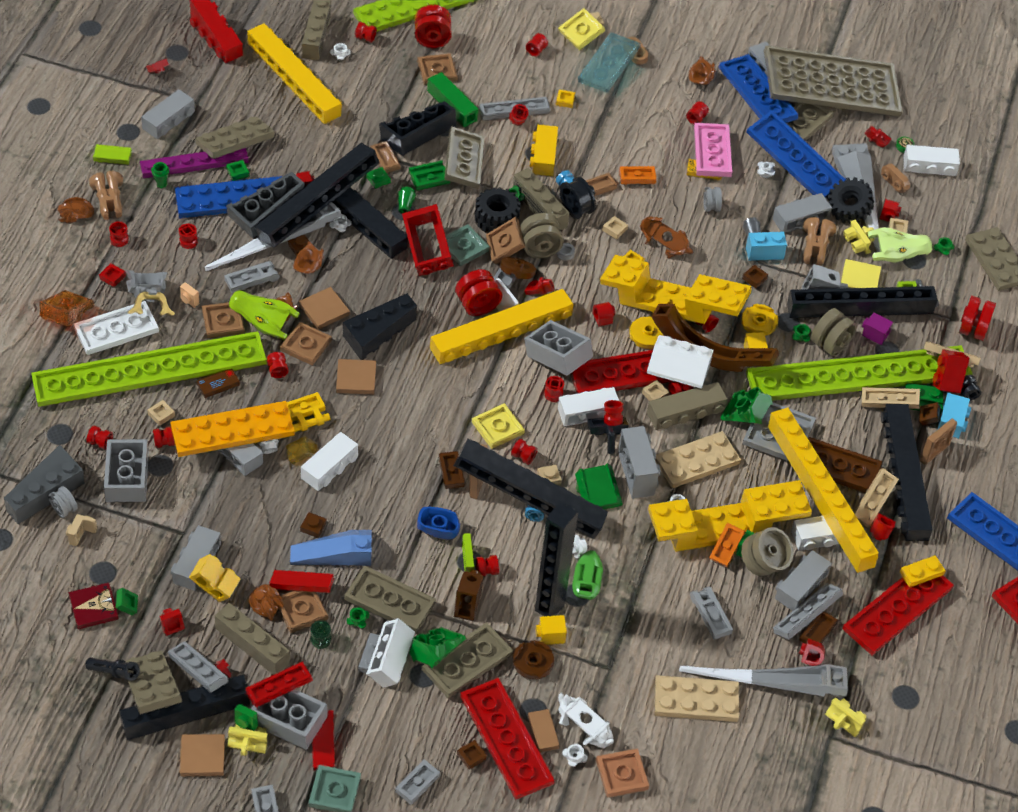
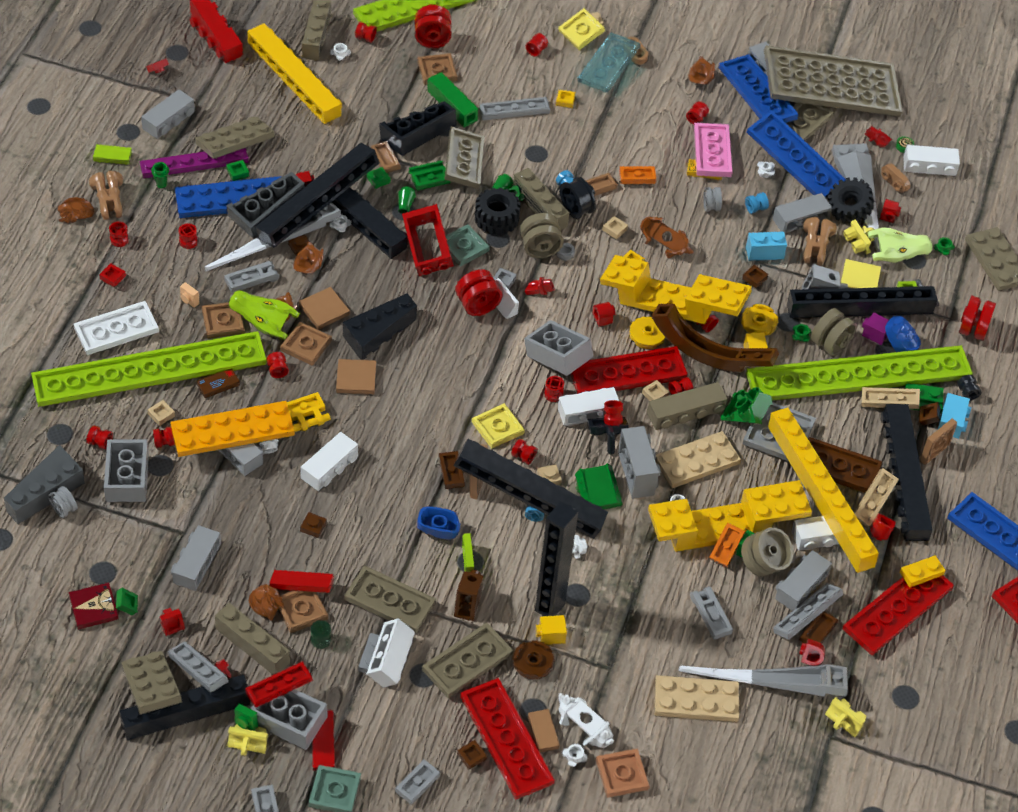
(65, 308): clear orange plate -> none
(77, 528): tan bracket -> none
(96, 665): black pin -> none
(147, 288): light grey helmet -> none
(202, 755): medium nougat tile -> none
(214, 578): yellow brick -> none
(301, 449): clear yellow bracket -> none
(343, 548): medium blue wedge -> none
(358, 613): green plate -> none
(435, 645): green slope -> none
(487, 565): red wheel -> none
(500, 326): yellow brick -> none
(503, 181): none -> green cone
(505, 240): medium nougat tile -> none
(516, 117): red wheel -> none
(519, 267): reddish brown plate -> none
(544, 150): yellow brick -> none
(588, 575): bright green piece -> none
(680, 361): white slope -> none
(751, 225): flat silver cone -> none
(757, 202): none -> dark azure wheel
(898, 224): tan plate -> none
(902, 335): none -> blue piece
(935, 349): tan plate -> none
(950, 371): red brick -> none

